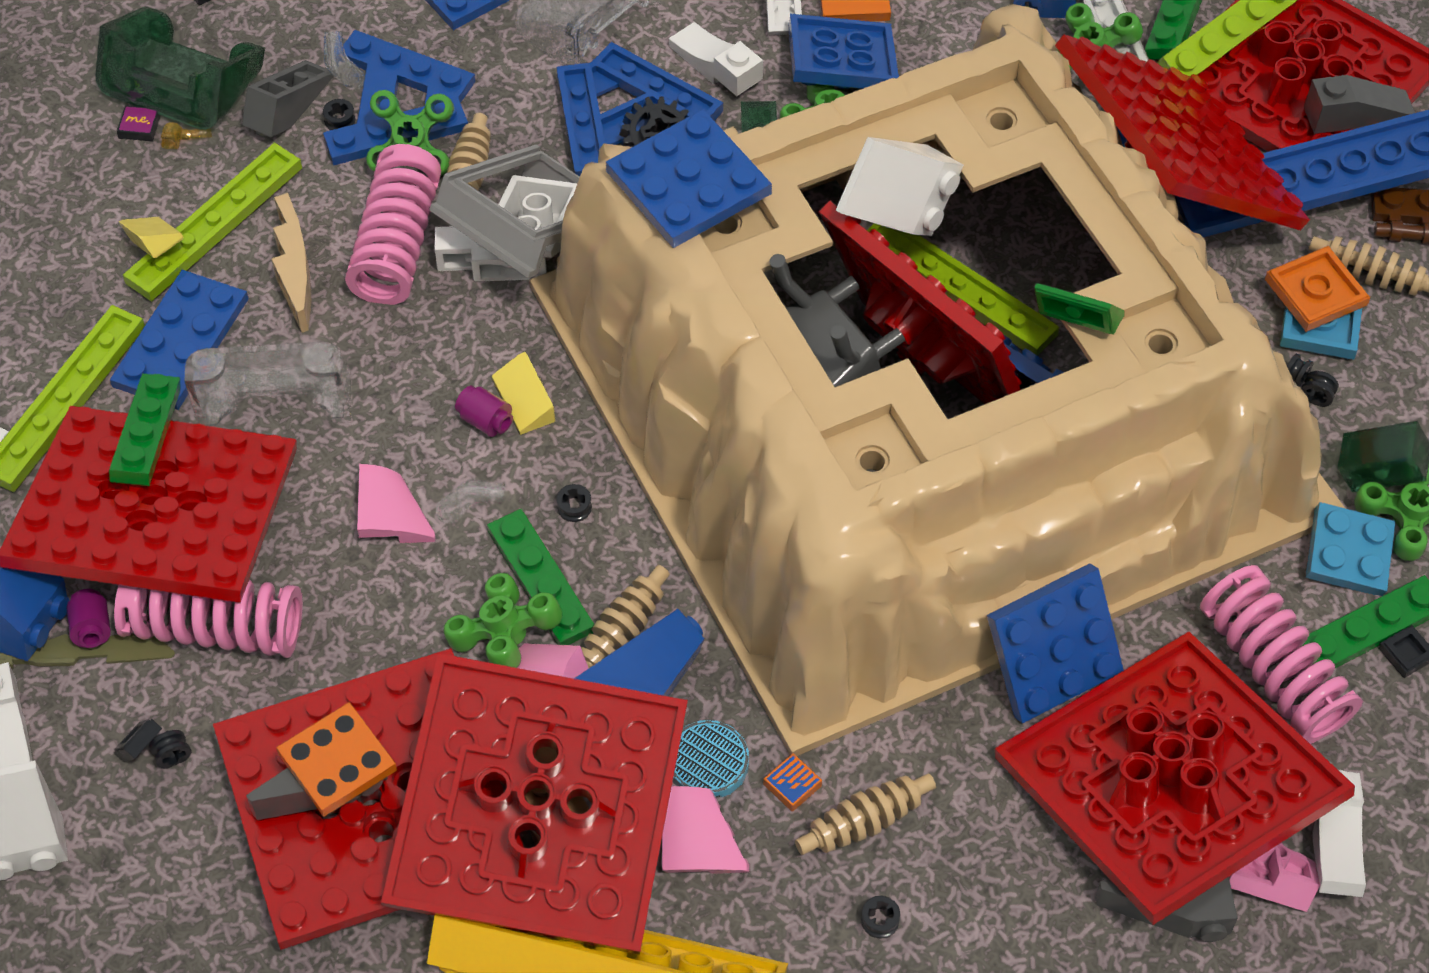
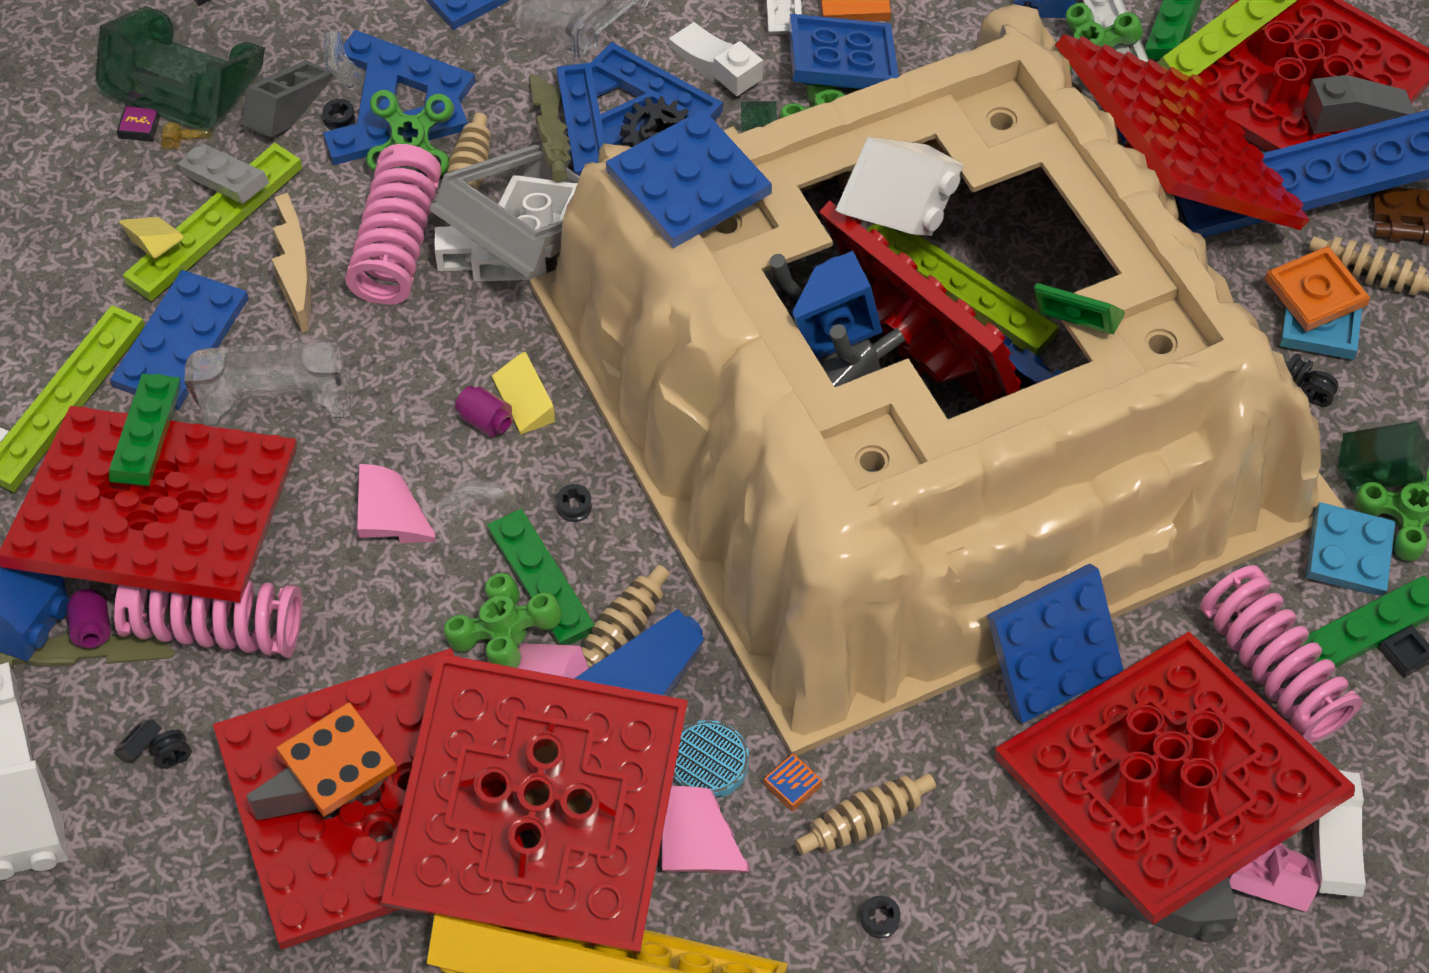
(222, 173): none -> light grey plate
(551, 131): none -> olive sword
(835, 296): none -> blue slope

